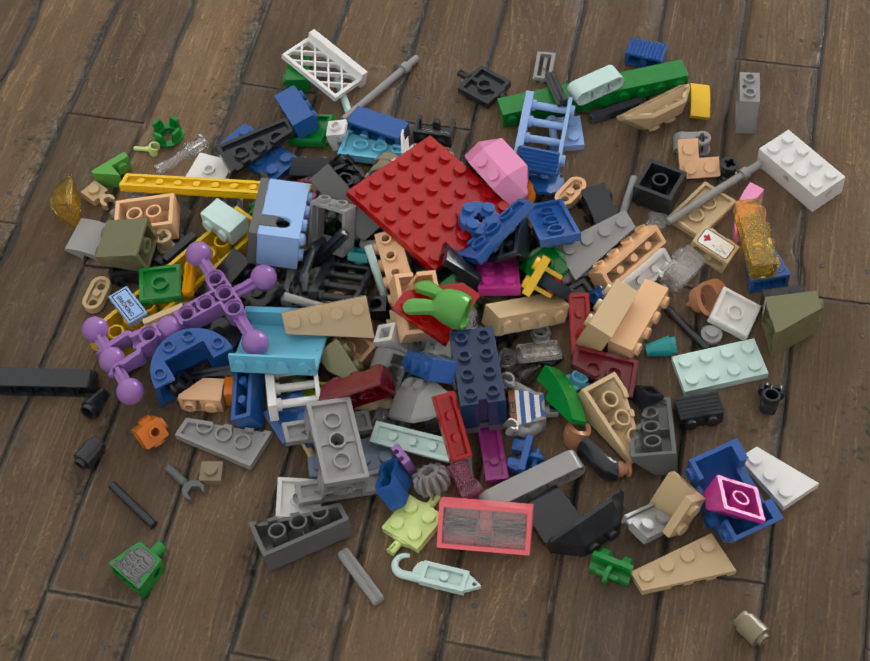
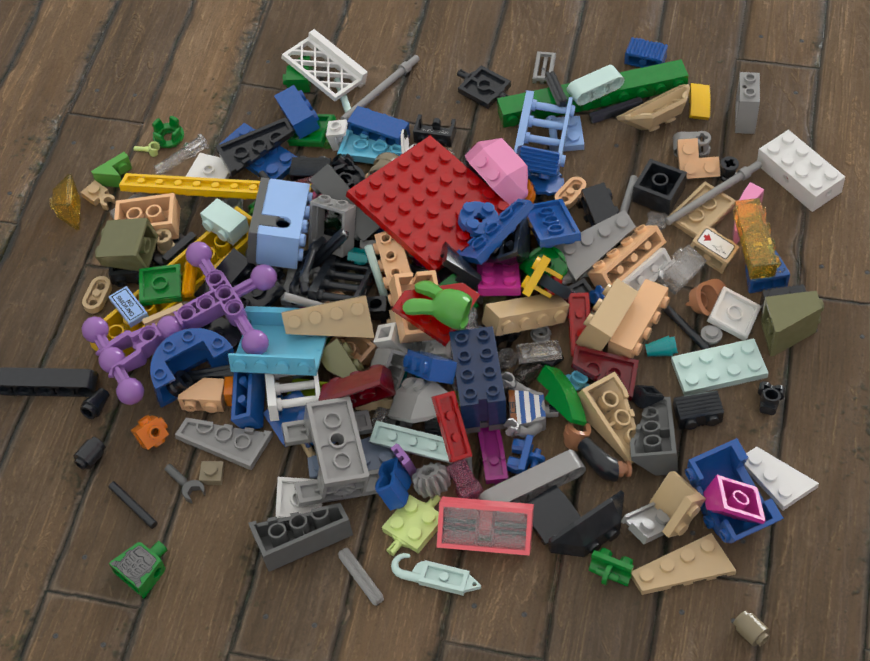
(85, 238): light grey slope -> none

